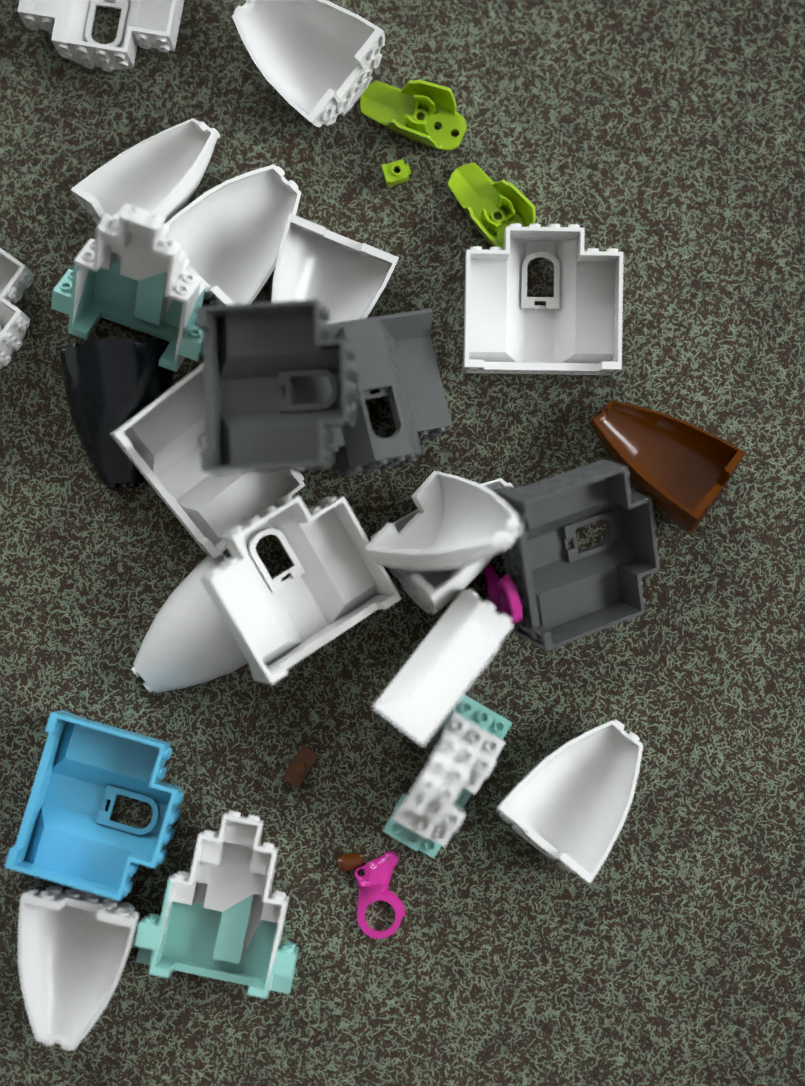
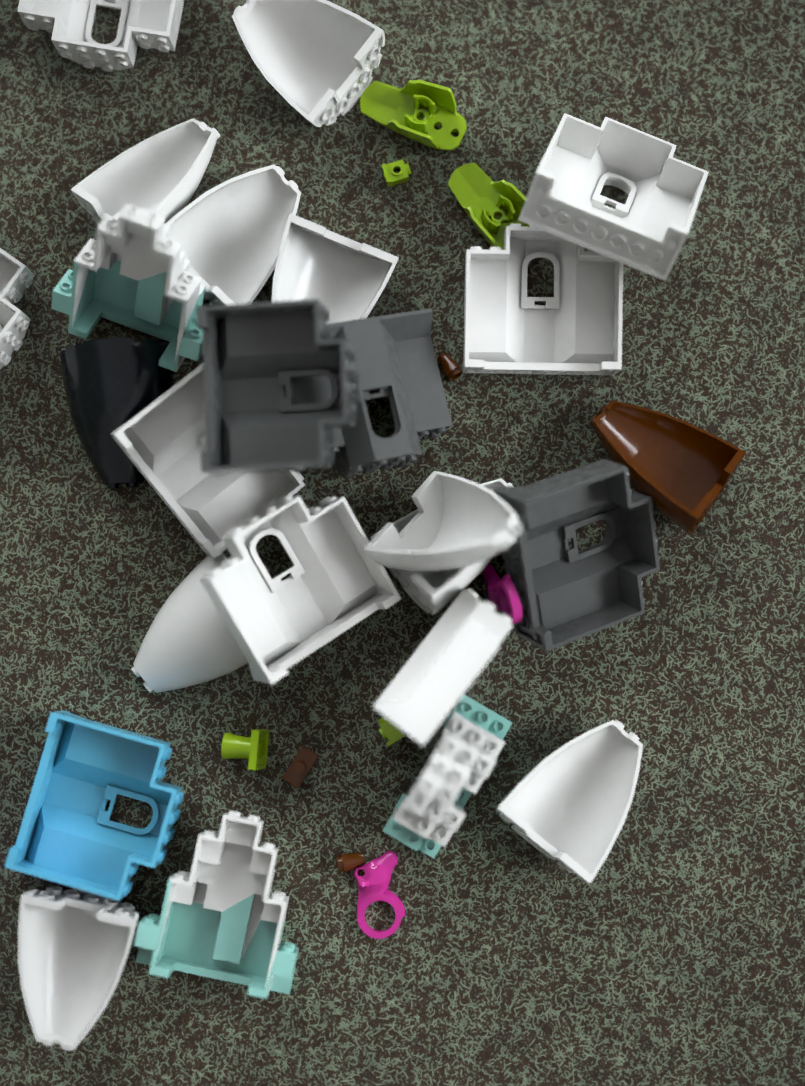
(247, 748): none -> lime plant
(390, 730): none -> lime brick
(450, 368): none -> reddish brown cone
(659, 191): none -> white panel

